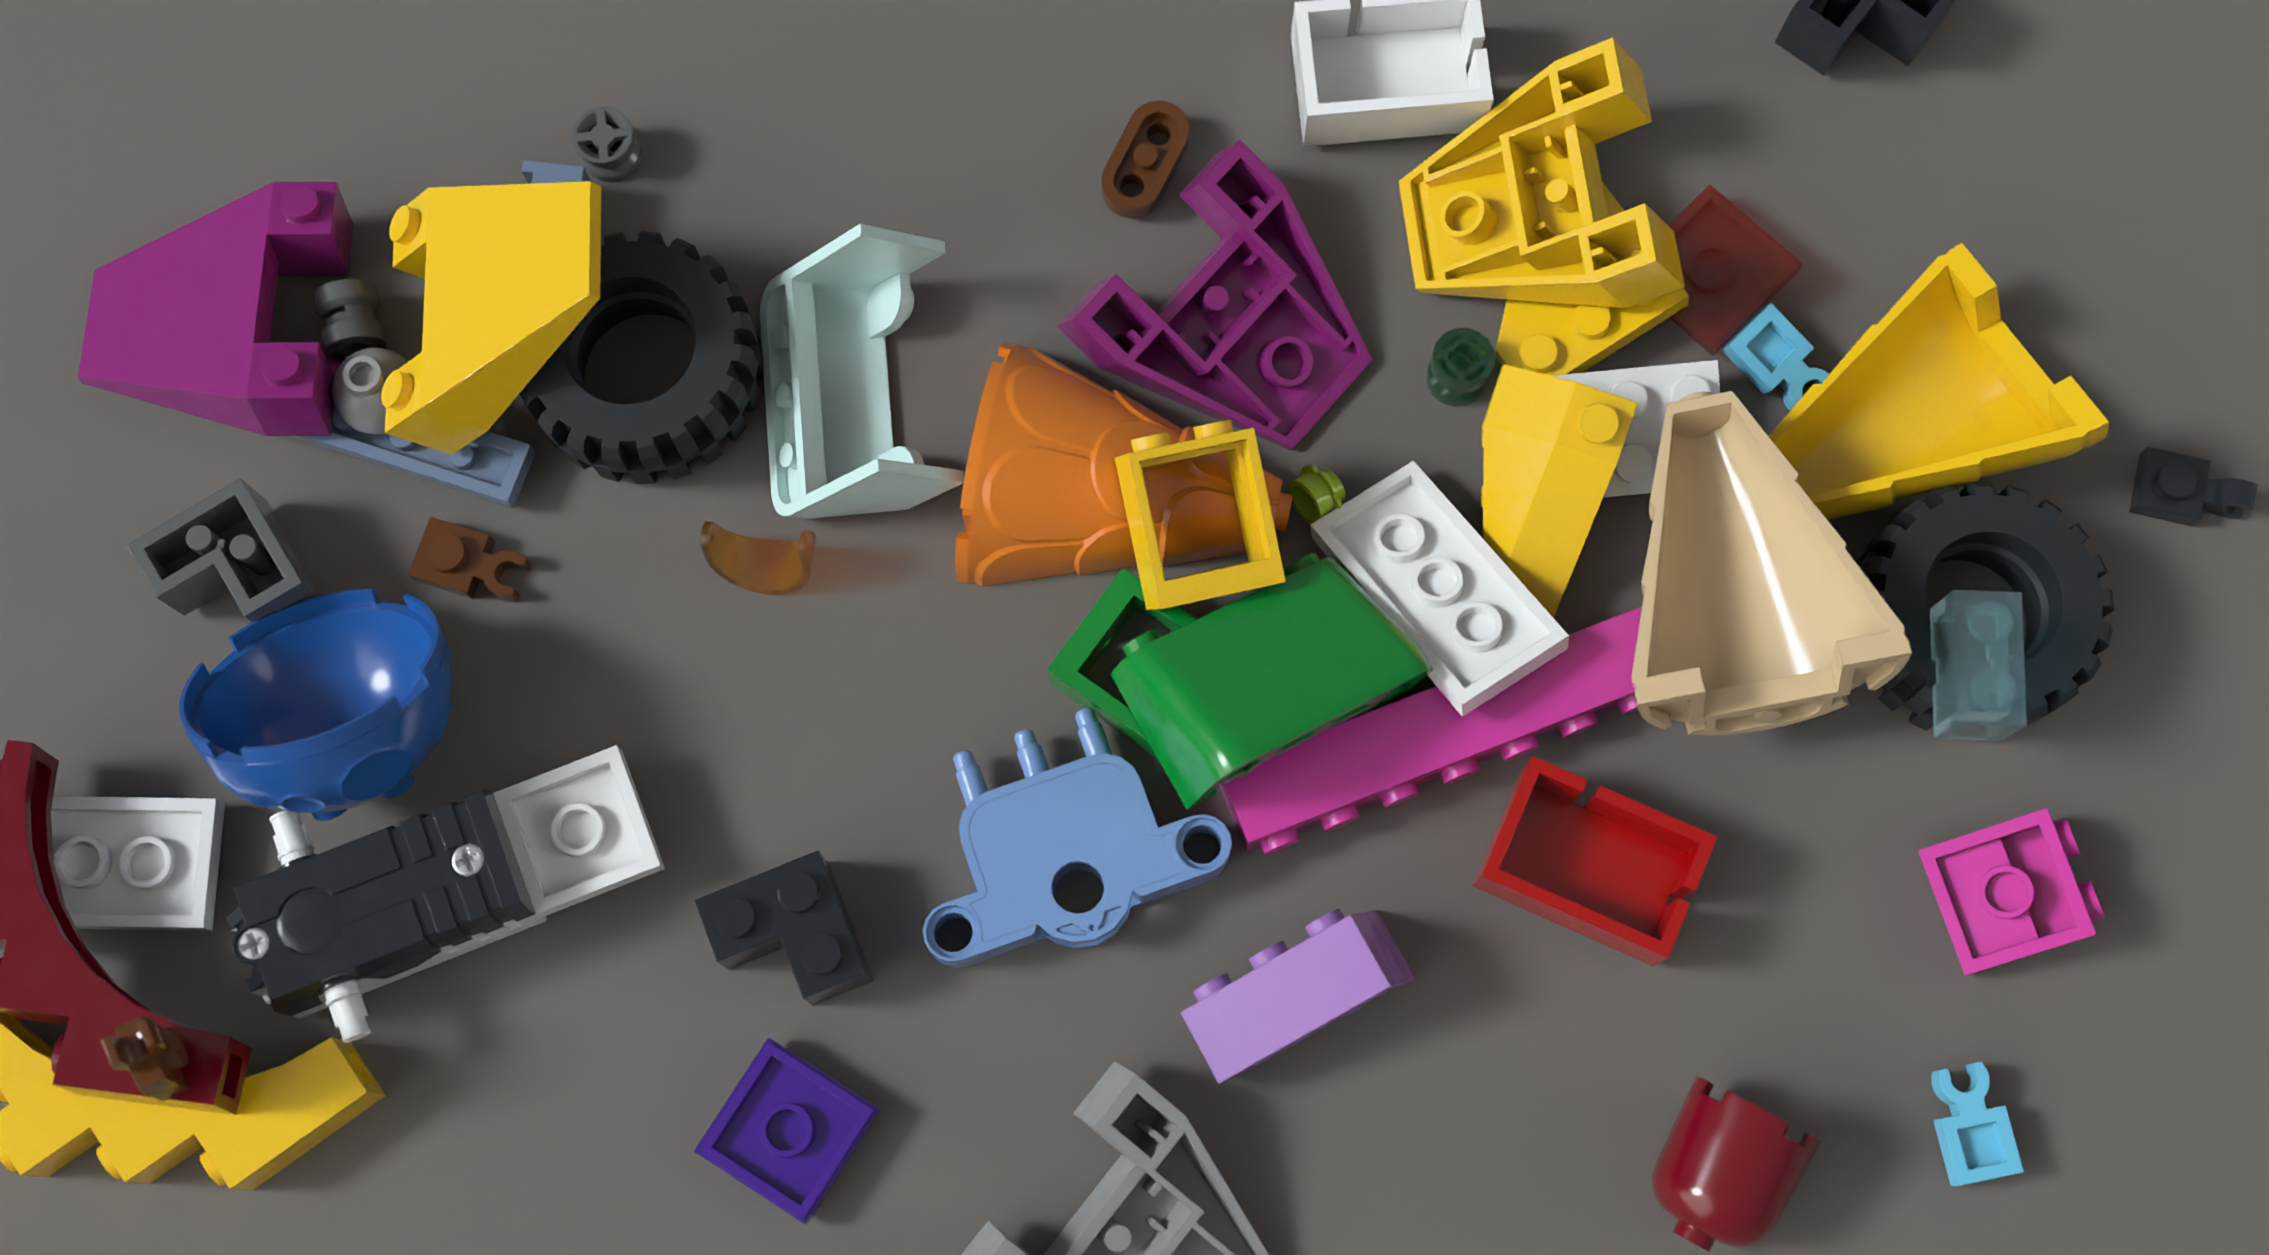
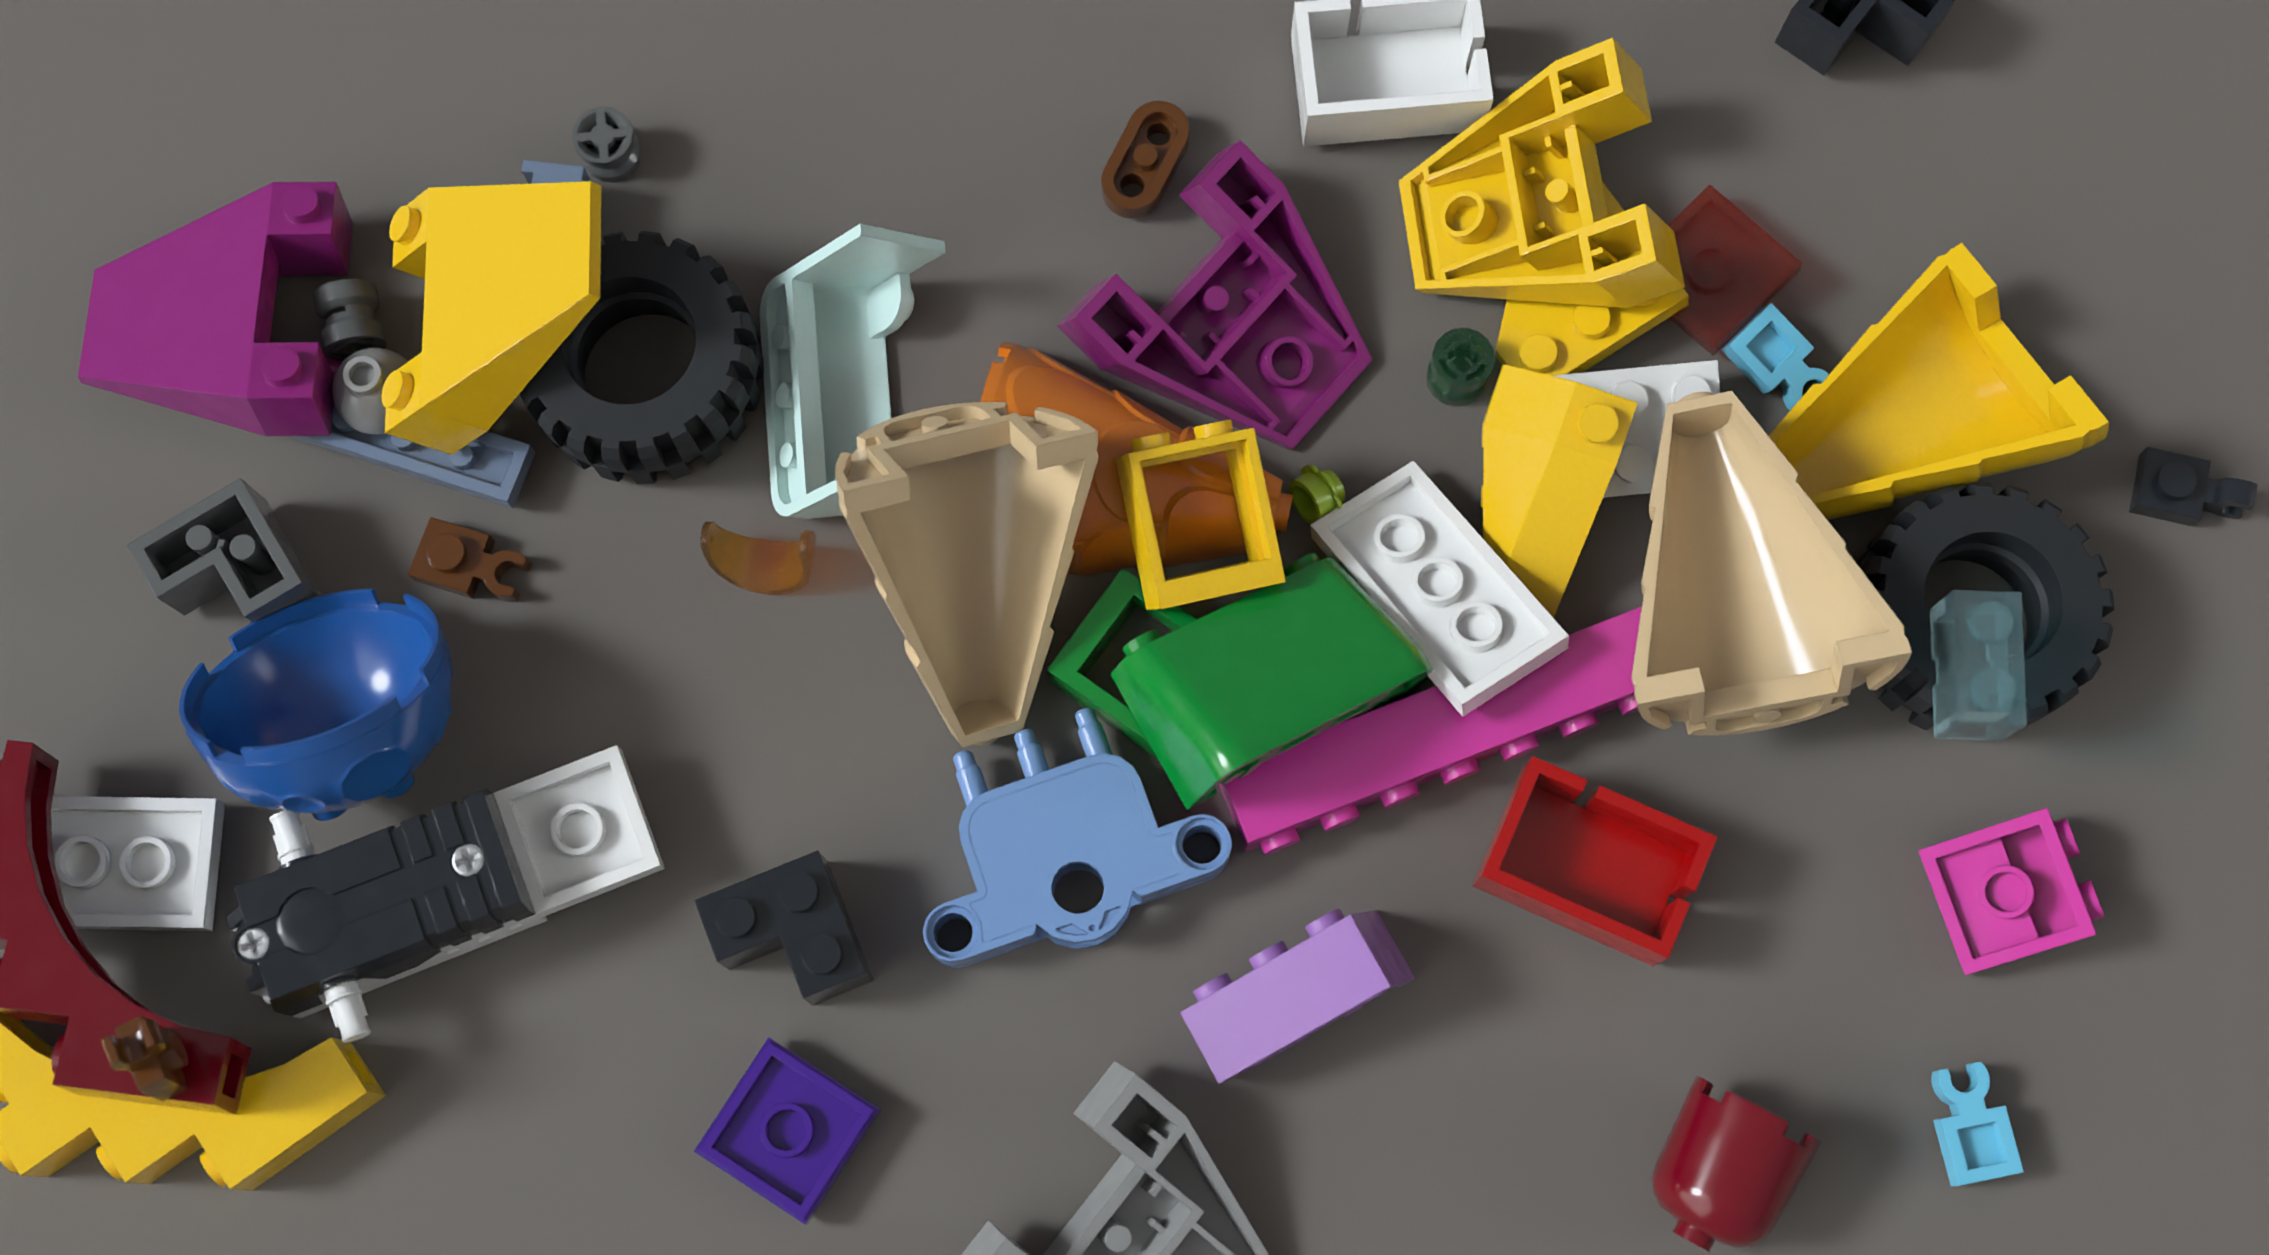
(971, 546): none -> tan cone

